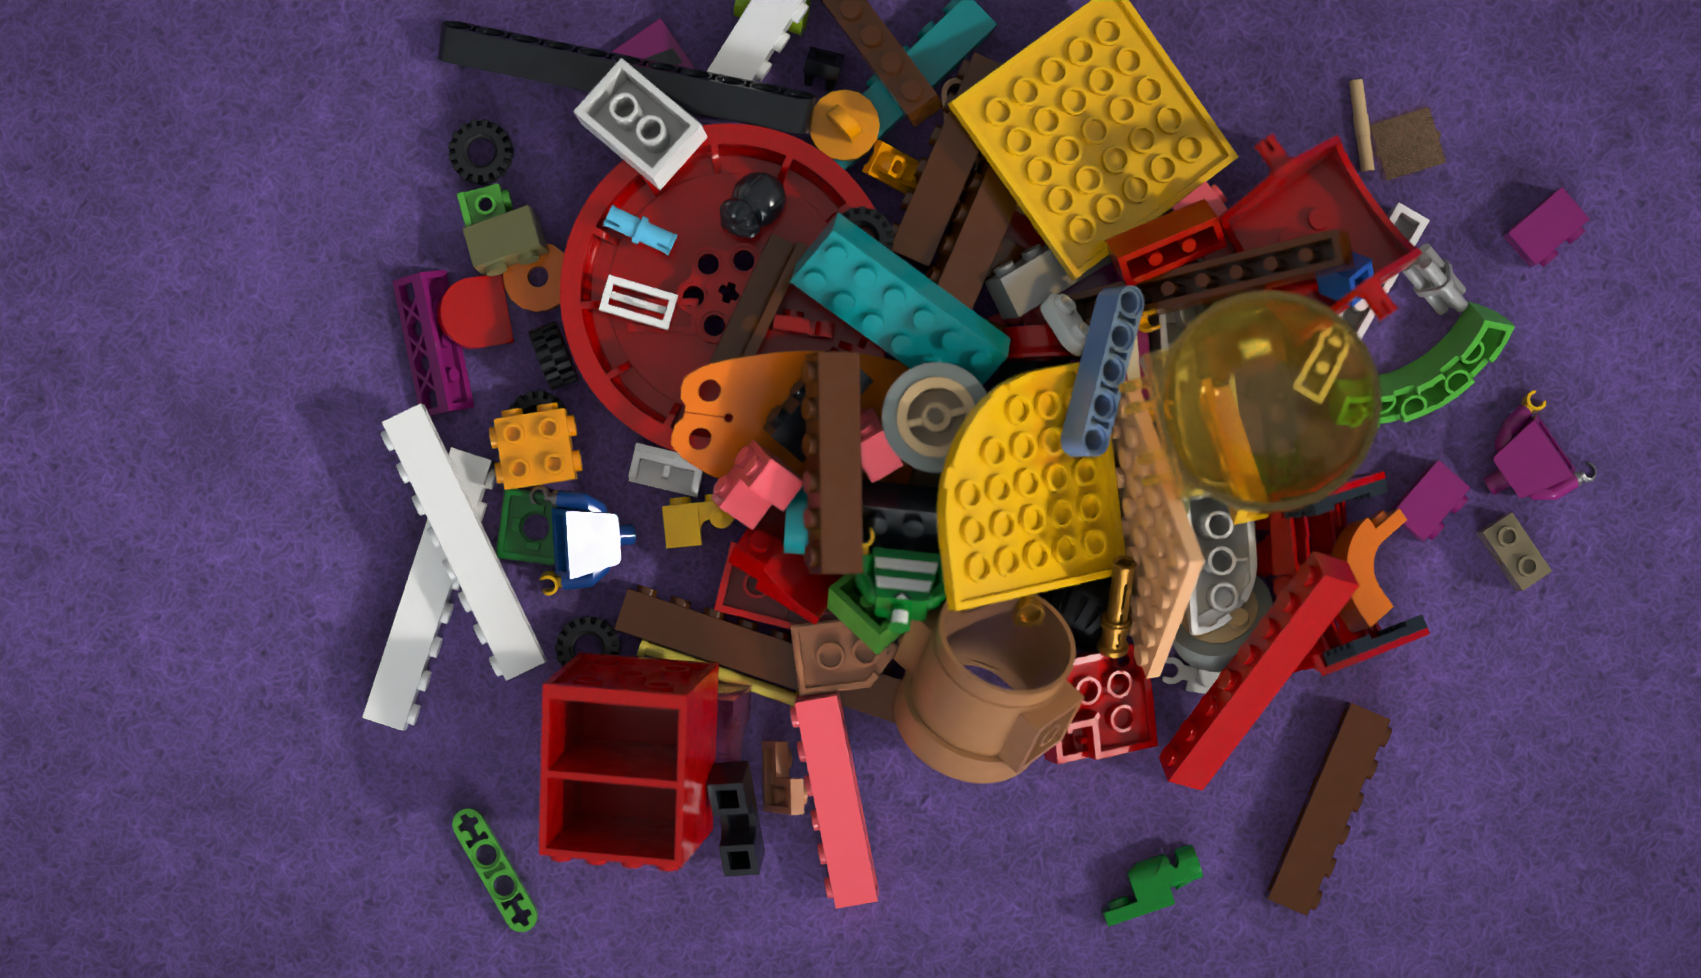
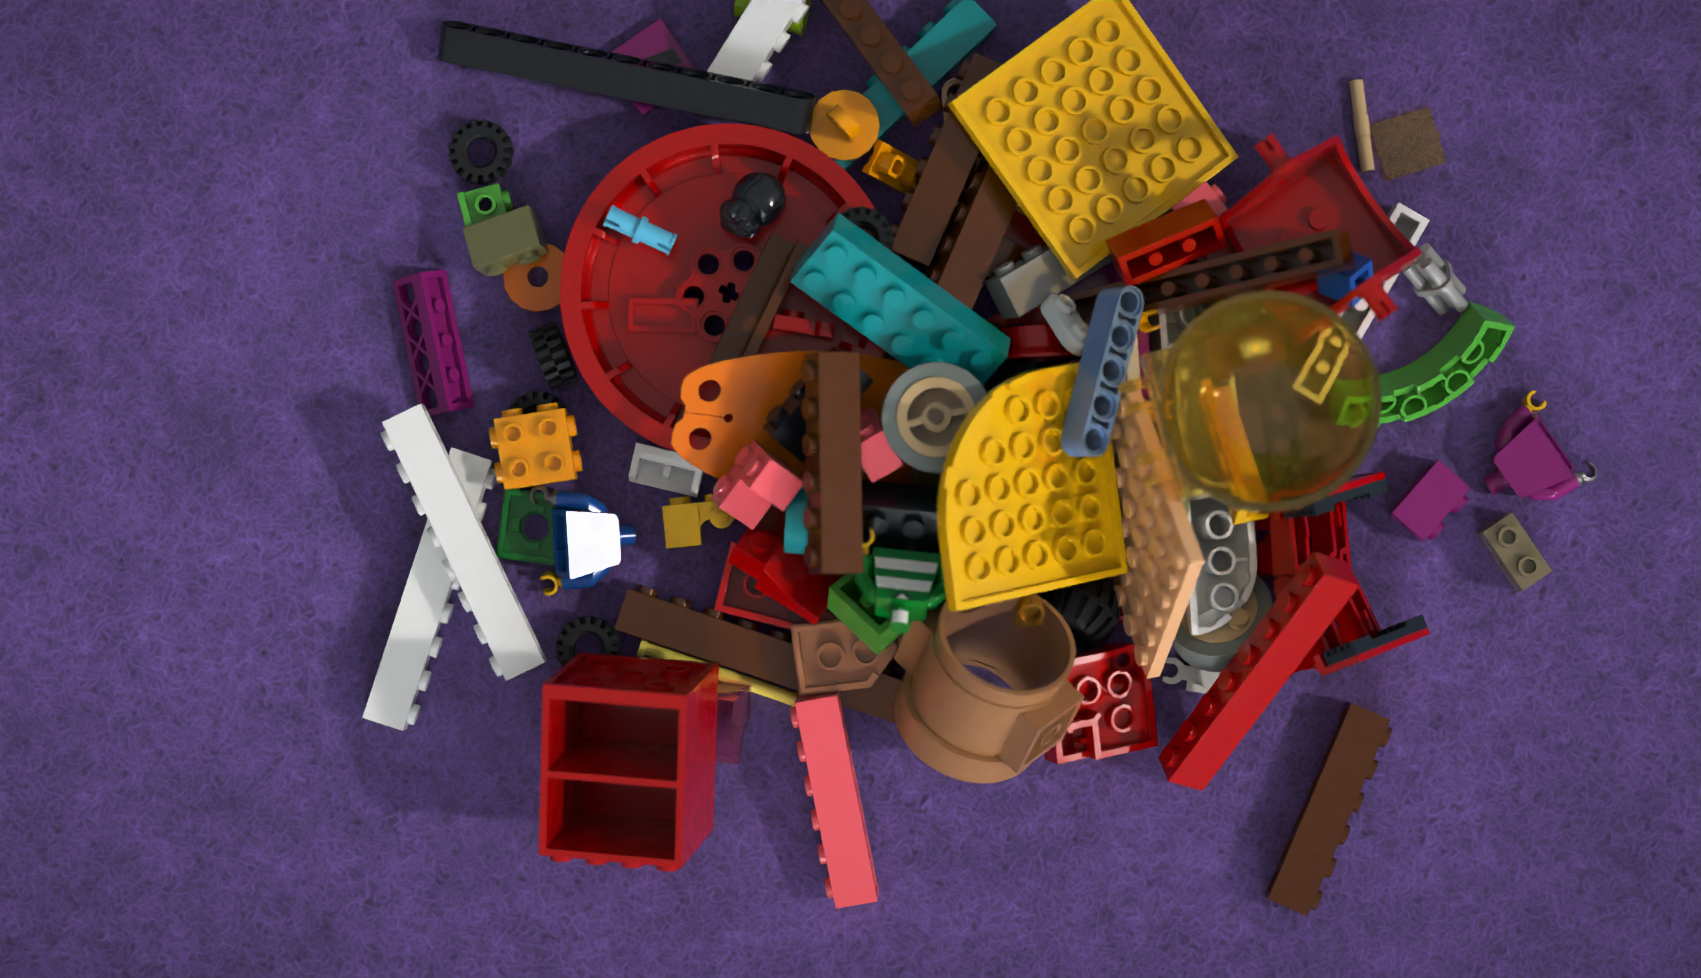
(476, 313): red tile -> none
(489, 872): bright green beam -> none
(609, 294): white tile -> none
(640, 124): white brick -> none
(741, 834): black arch -> none
(781, 792): nougat plate -> none
(822, 64): black tile -> none
(1116, 619): pearl gold pin -> none
(1152, 884): green plate -> none
(1358, 547): orange arch -> none
(1547, 227): magenta brick -> none

